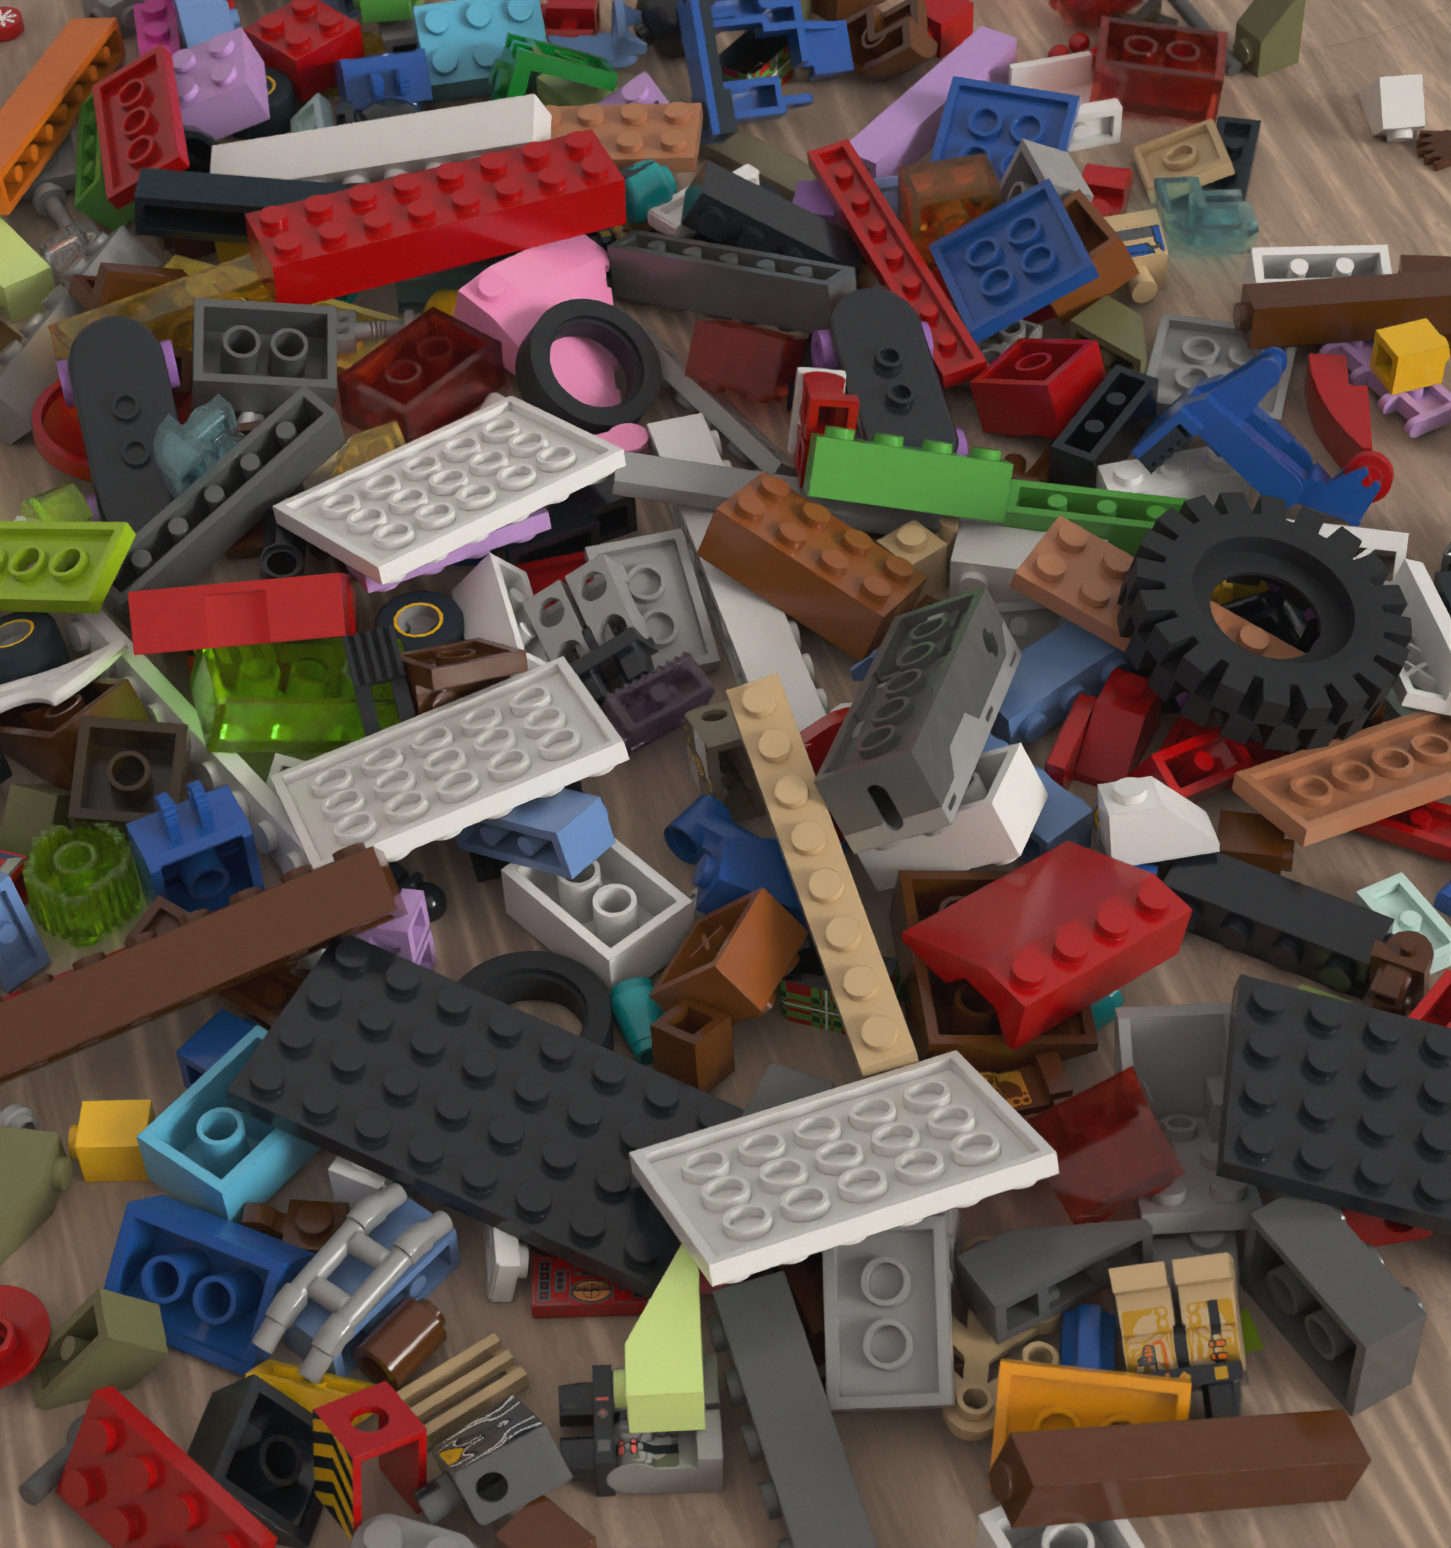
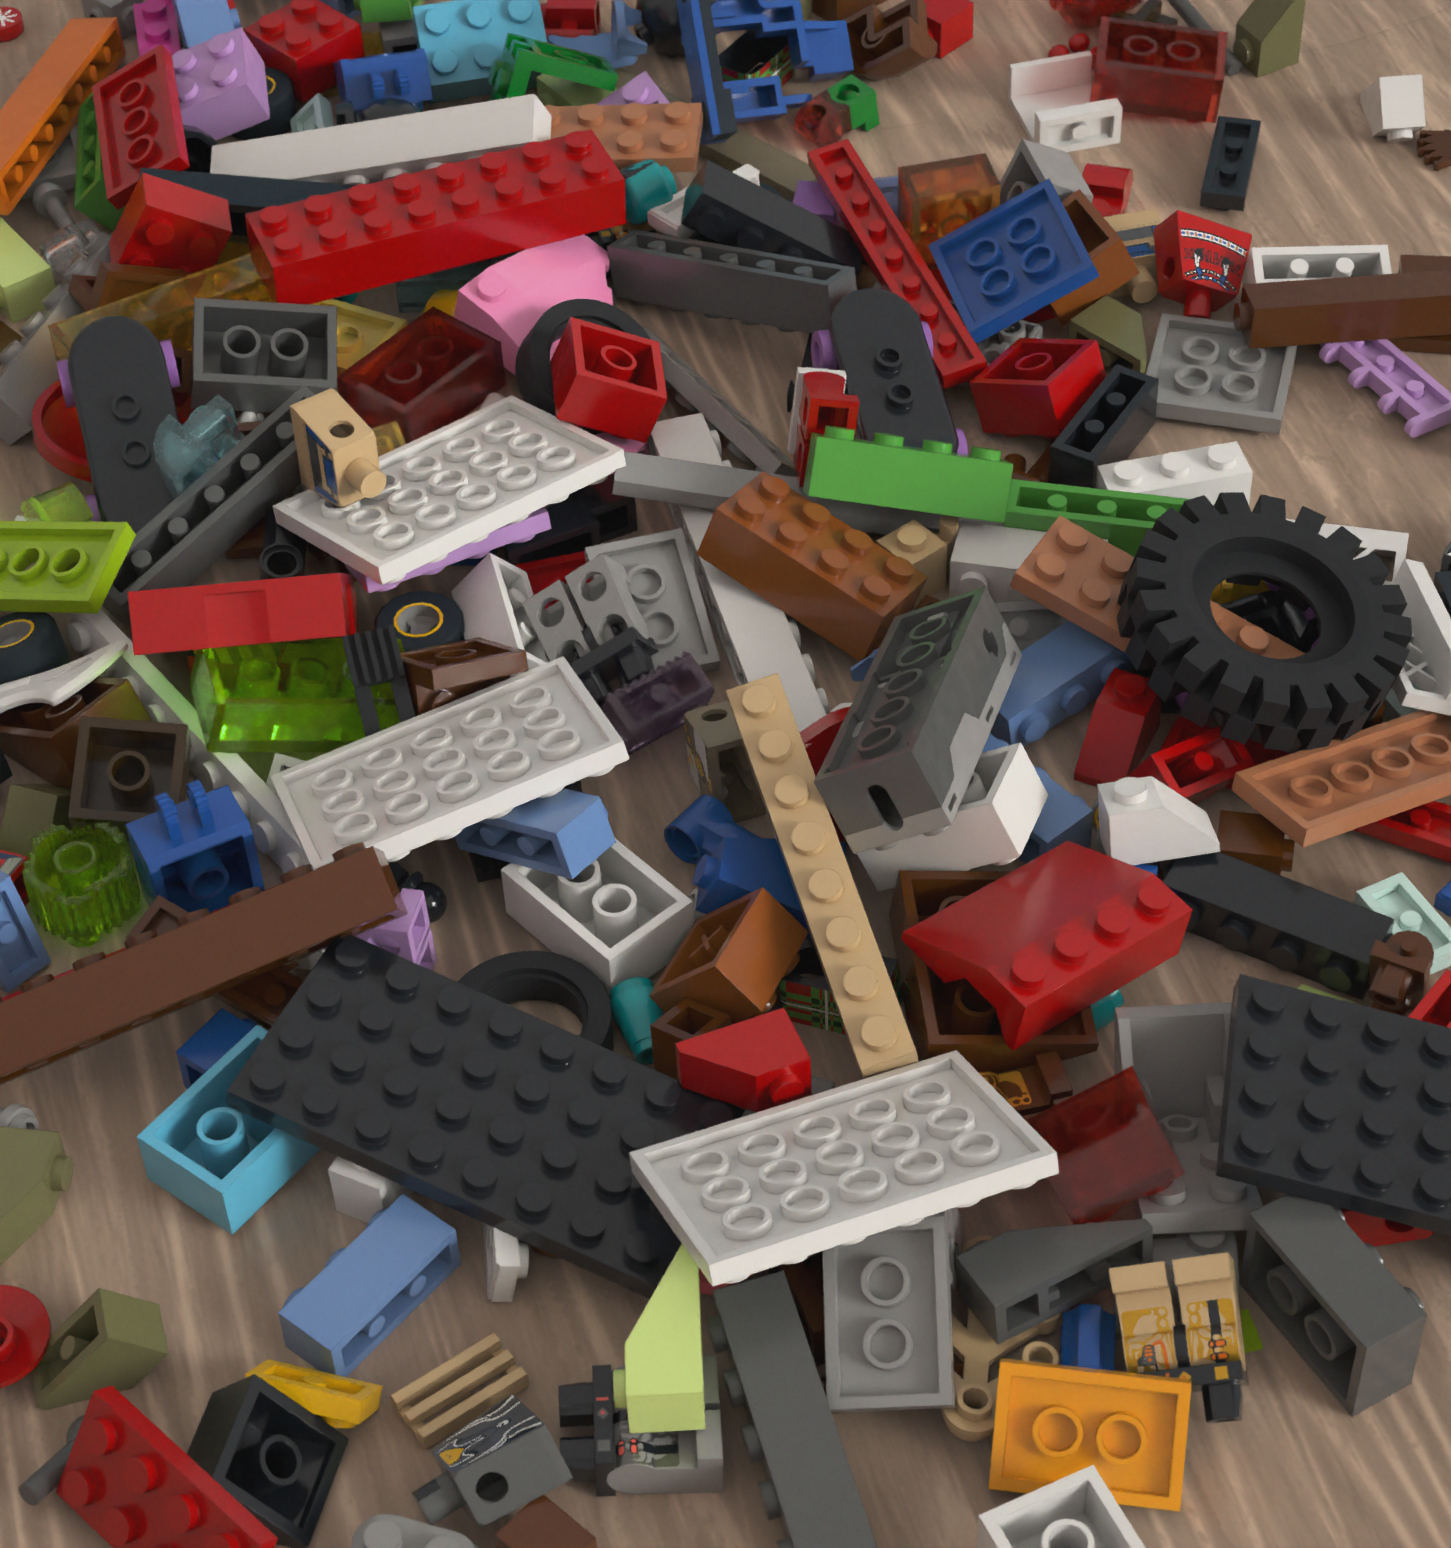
(108, 1141): yellow brick -> none
(171, 227): none -> red brick
(204, 1275): blue slope -> none
(305, 1225): reddish brown plate -> none
(335, 450): none -> tan torso
(342, 1448): red piece -> none
(349, 1309): light grey piece -> none
(350, 330): light grey hinge -> none
(401, 1342): reddish brown brick -> none
(570, 1291): tile -> none
(608, 380): none -> red brick
(745, 358): clear red brick -> none
(747, 1063): none -> red slope
(838, 112): none -> leg
(911, 123): lavender brick -> none
(996, 118): blue plate -> none
(1067, 747): red tile -> none
(1176, 1467): reddish brown brick -> none
(1183, 153): tan tile -> none
(1199, 262): none -> red torso
(1205, 220): clear light blue brick -> none
(1258, 447): blue container -> none
(1337, 409): red slope -> none
(1409, 356): yellow brick -> none

